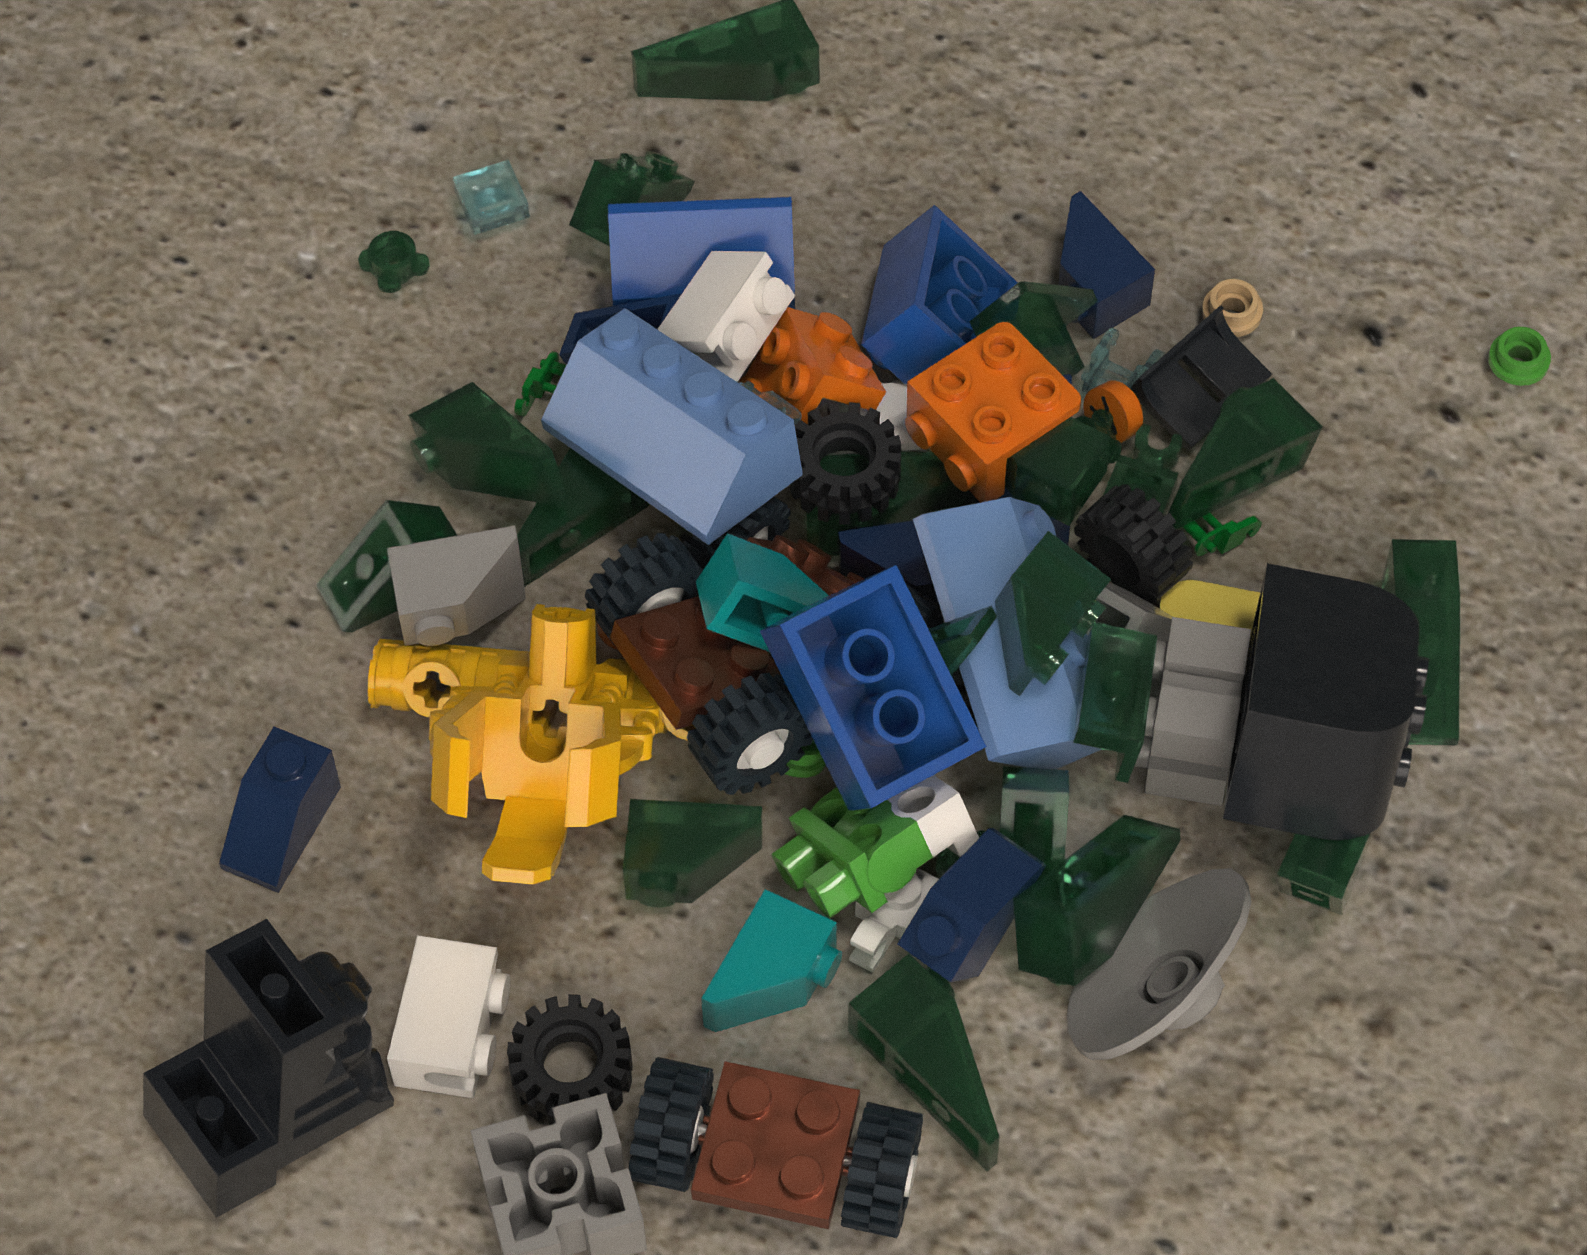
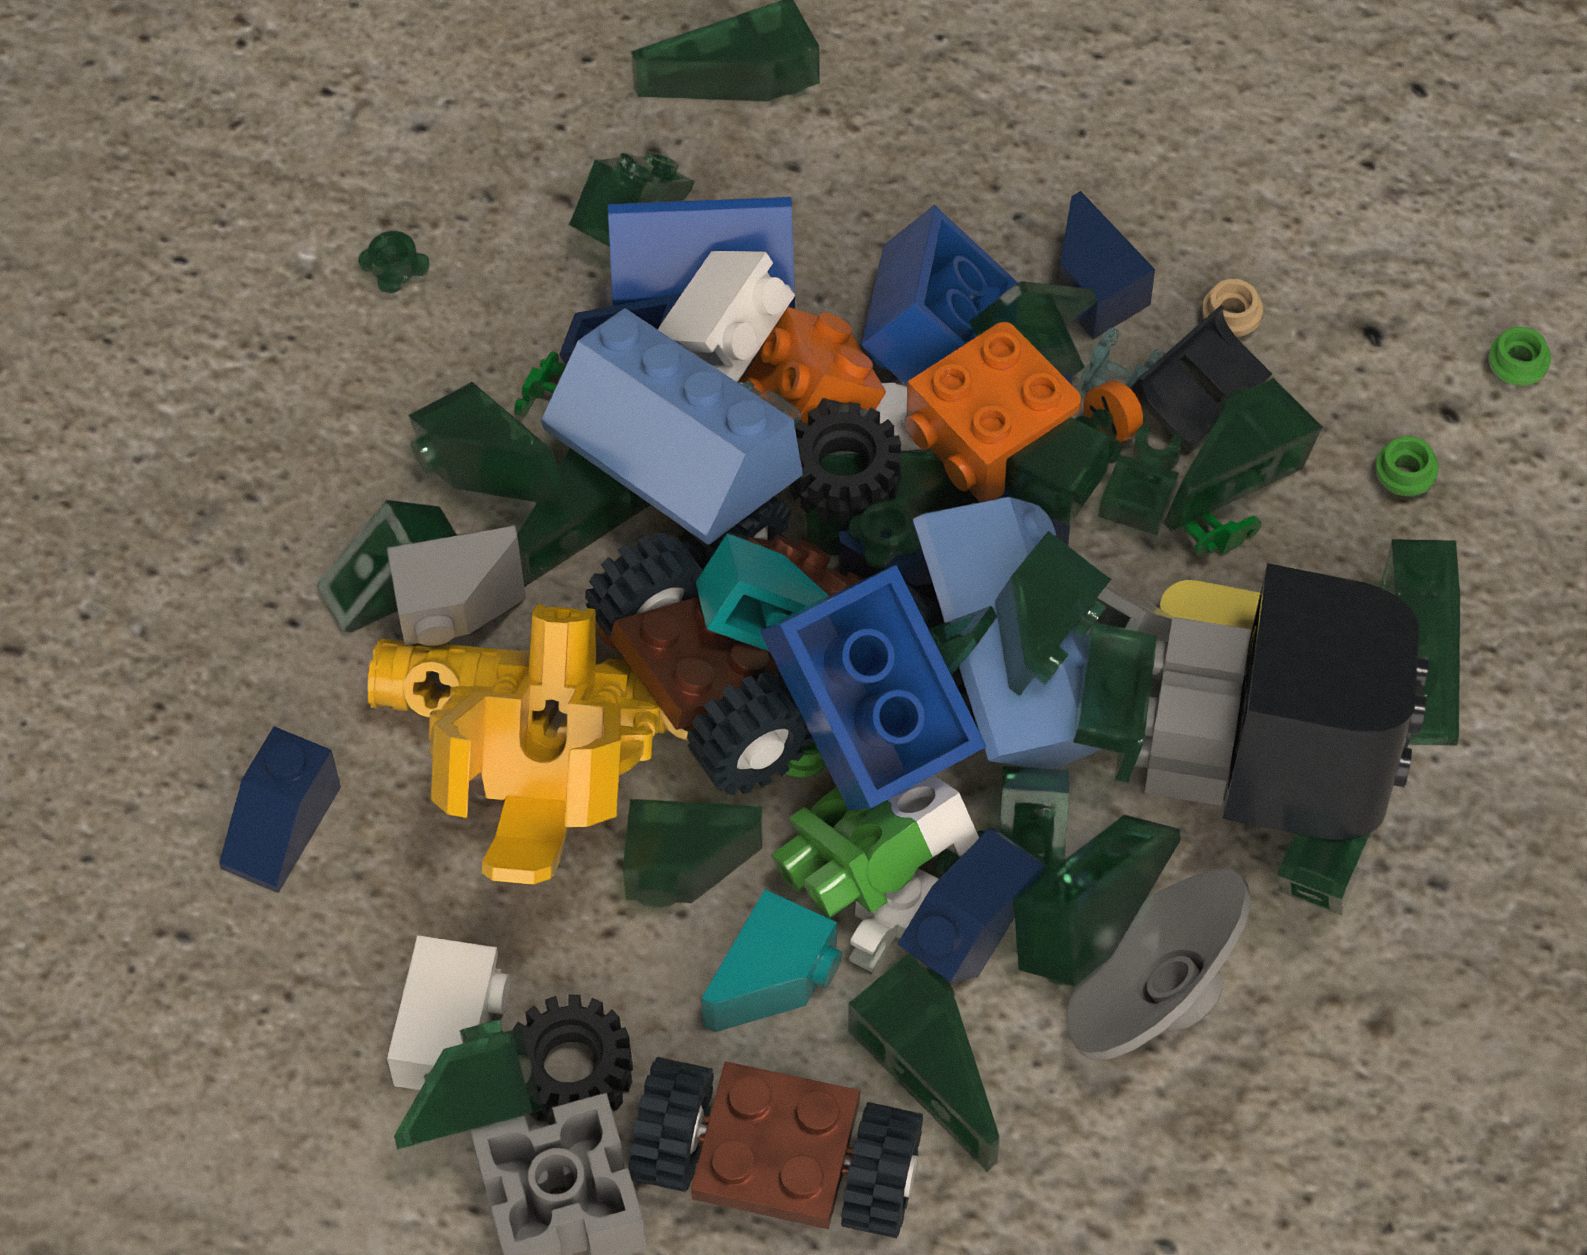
(276, 1071): black brick -> none
(473, 1086): none -> clear green slope
(491, 197): clear light blue plate -> none
(885, 518): none -> clear green plate
(1134, 543): black tyre -> none
(1410, 453): none -> bright green plate

